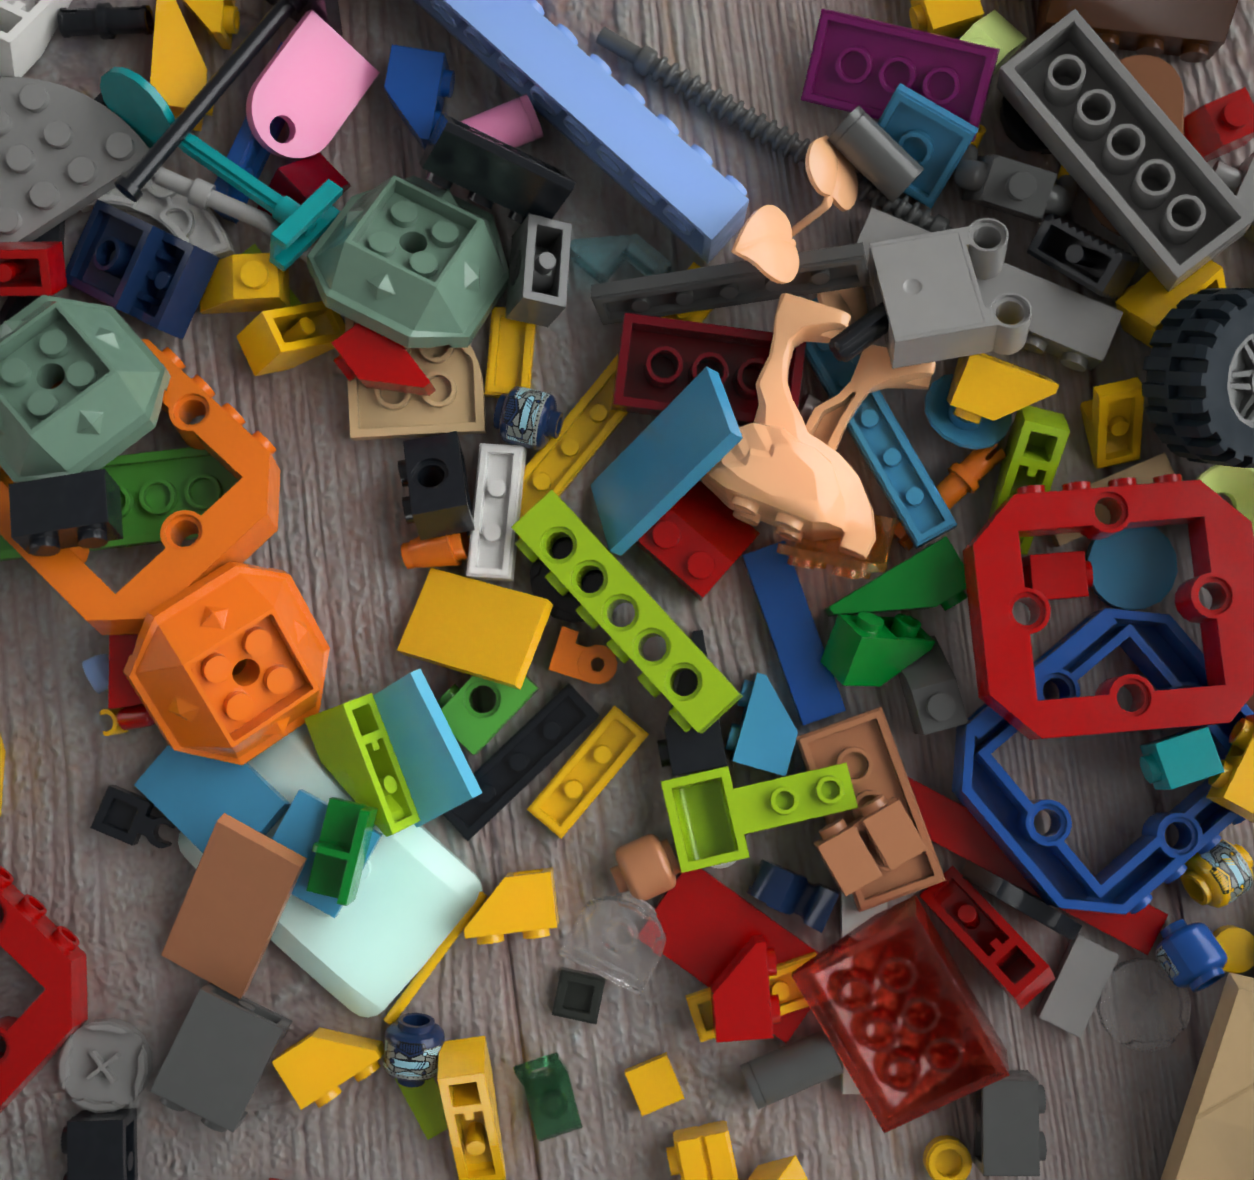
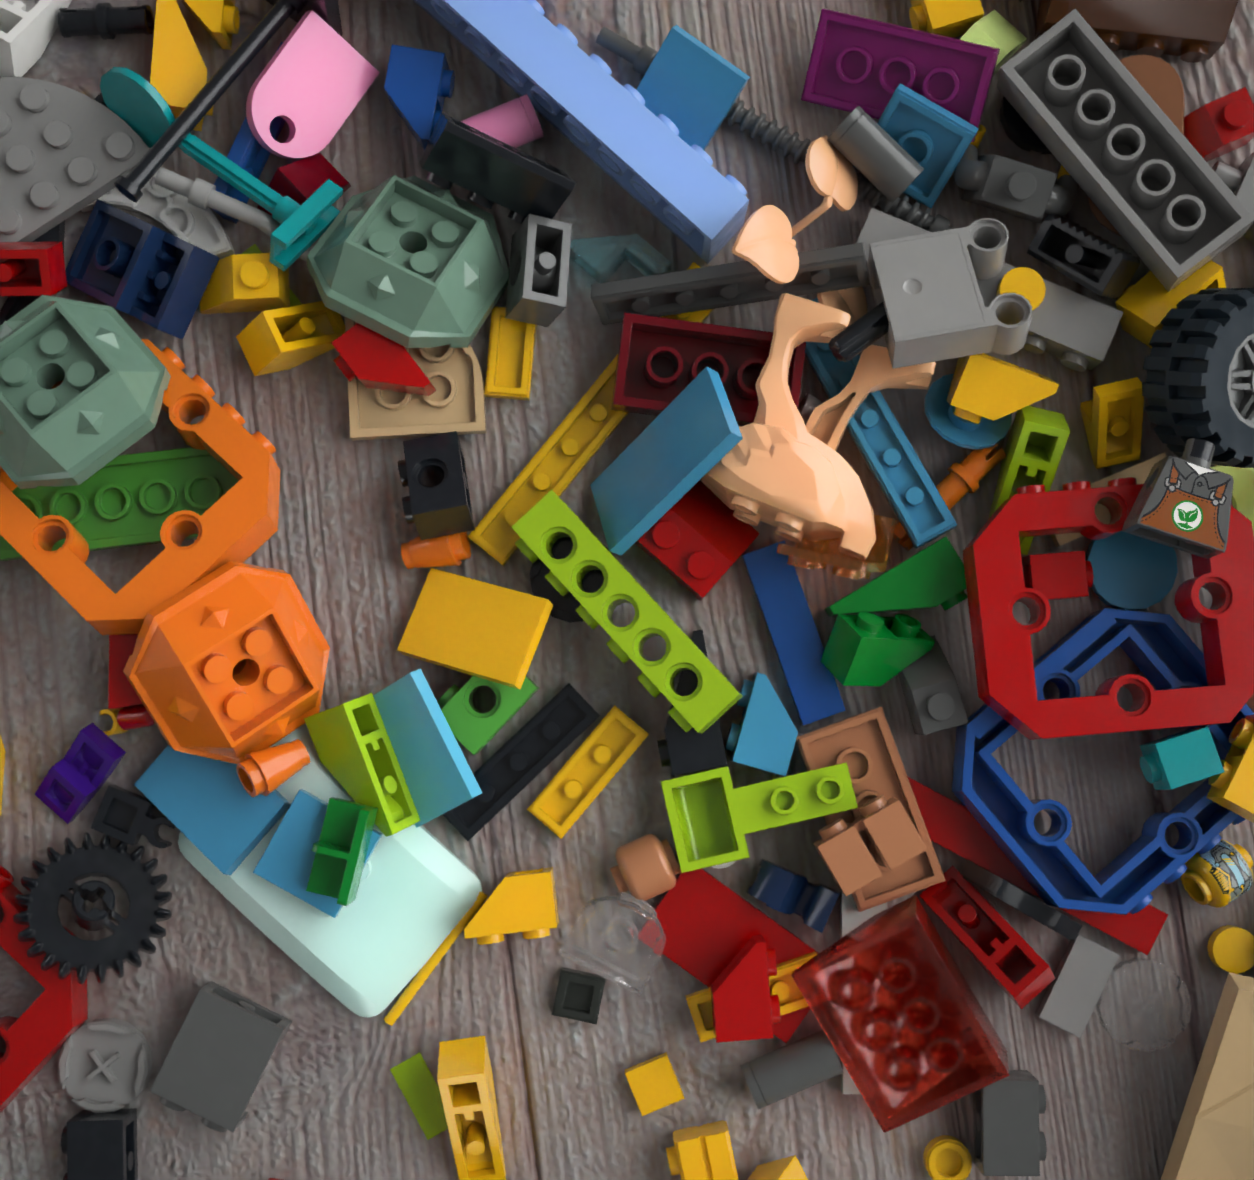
(59, 879): none -> black gear
(65, 512): black brick -> none
(80, 773): none -> dark purple slope
(97, 672): light blue hinge -> none
(233, 905): nougat tile -> none
(271, 767): none -> orange cone
(324, 1061): yellow slope -> none
(413, 1049): head -> none
(496, 511): white tile -> none
(527, 417): head -> none
(549, 1096): clear green bracket -> none
(590, 664): orange leg -> none
(691, 86): none -> dark azure tile
(1025, 283): none -> yellow tile
(1185, 503): none -> torso
(1191, 955): blue head -> none

